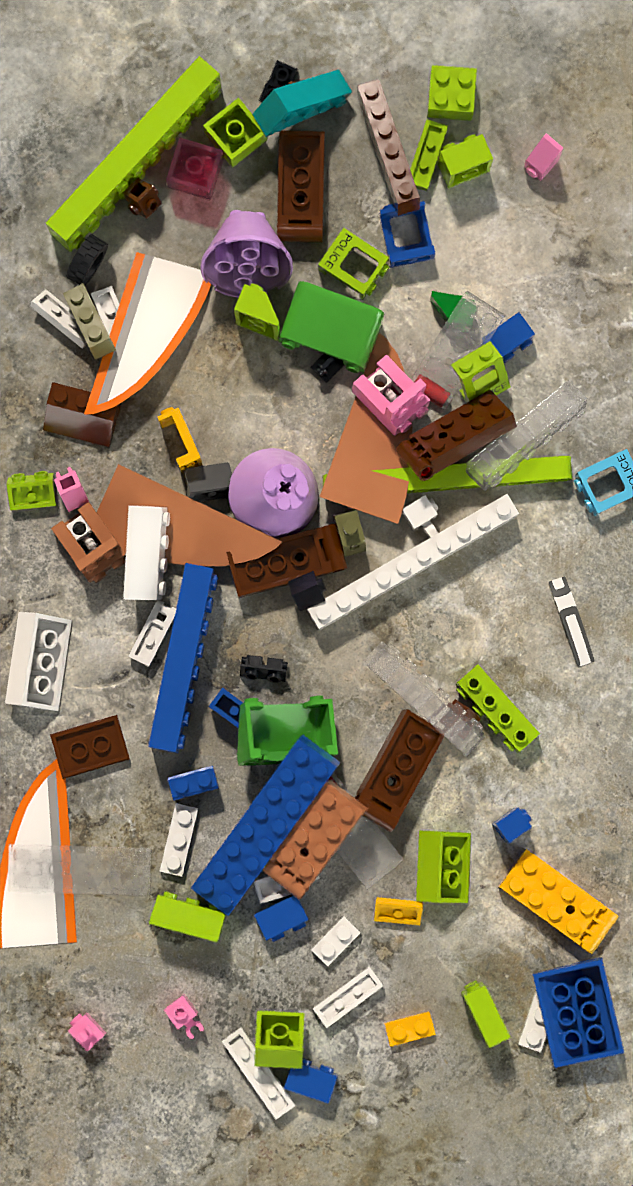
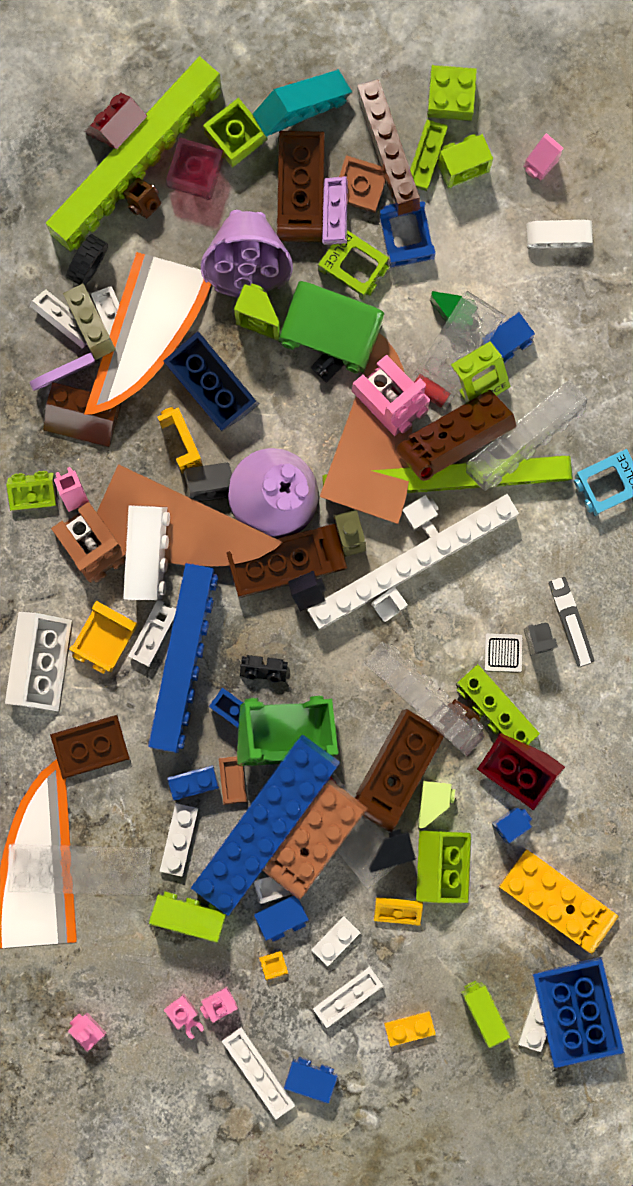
(62, 372): none -> lavender tile
(103, 638): none -> yellow panel
(116, 121): none -> slope
(211, 381): none -> dark blue slope
(218, 1005): none -> bright pink brick
(232, 781): none -> nougat tile
(273, 965): none -> yellow tile
(279, 1039): lime brick -> none
(280, 76): black slope -> none
(335, 210): none -> lavender tile
(364, 183): none -> nougat plate
(389, 604): none -> white panel
(393, 851): none -> black slope
(434, 801): none -> yellowish green slope
(503, 652): none -> white sticker
(521, 770): none -> dark red slope
(539, 638): none -> dark grey panel
(559, 234): none -> white beam

